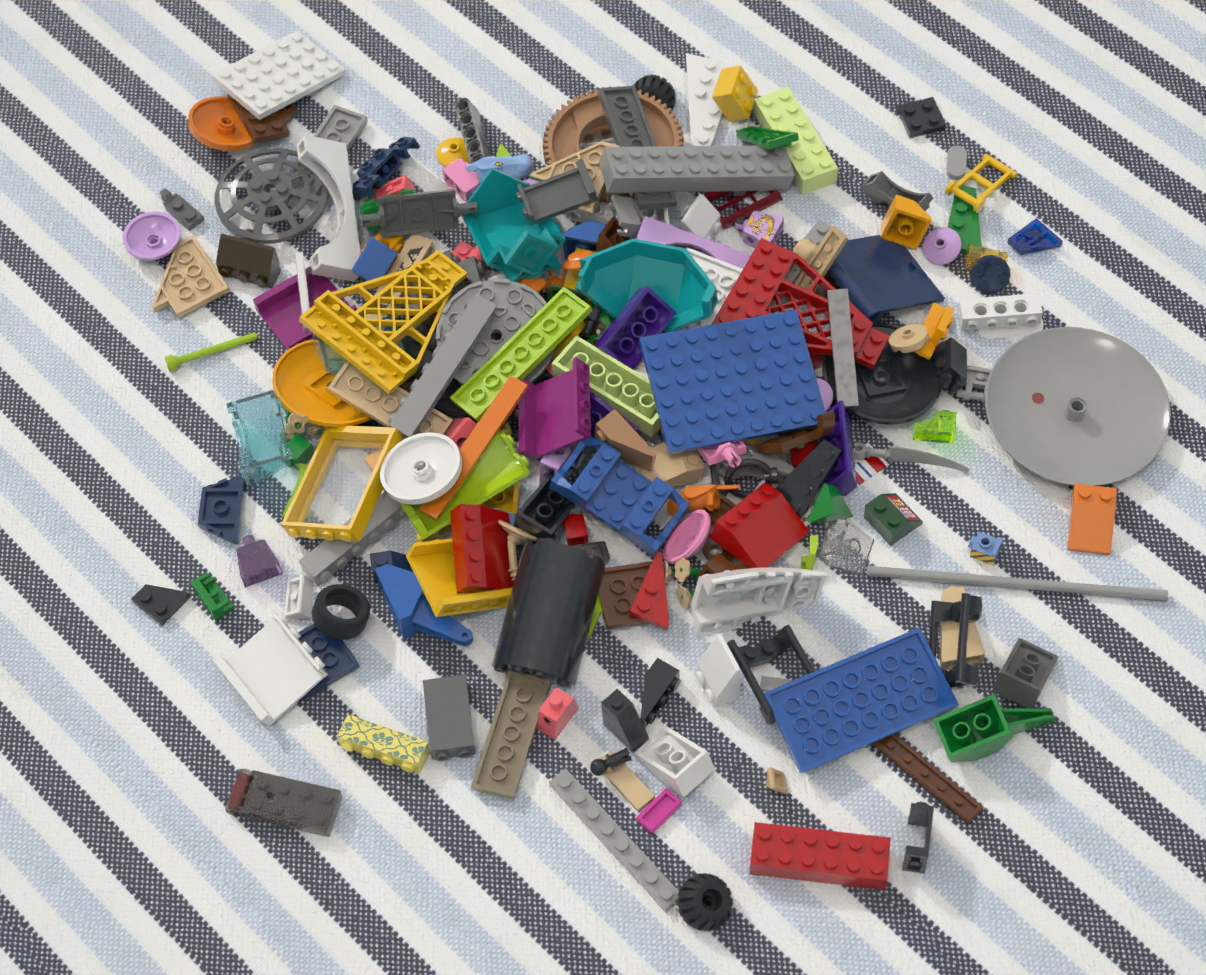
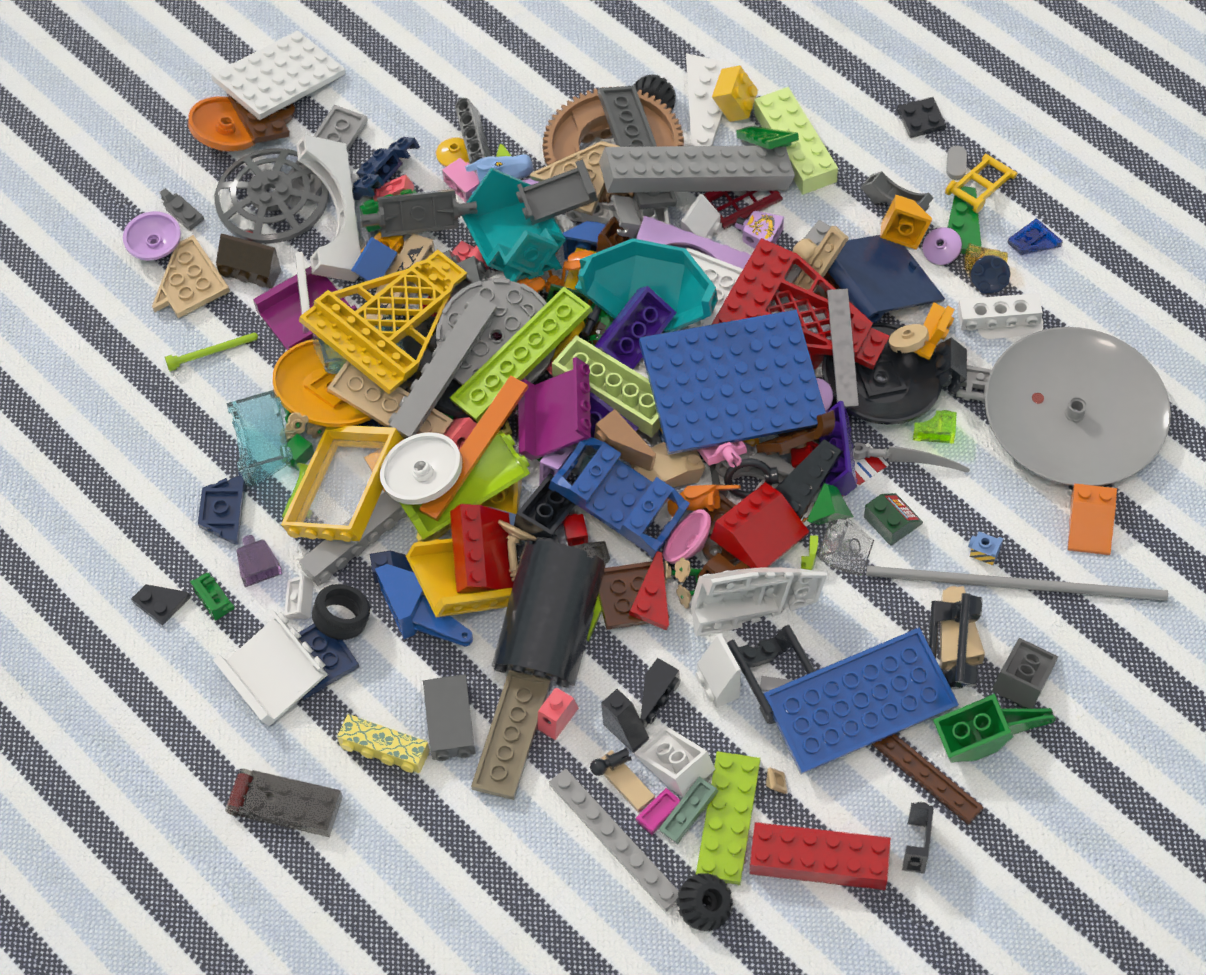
(688, 810): none -> sand green plate
(729, 817): none -> lime plate

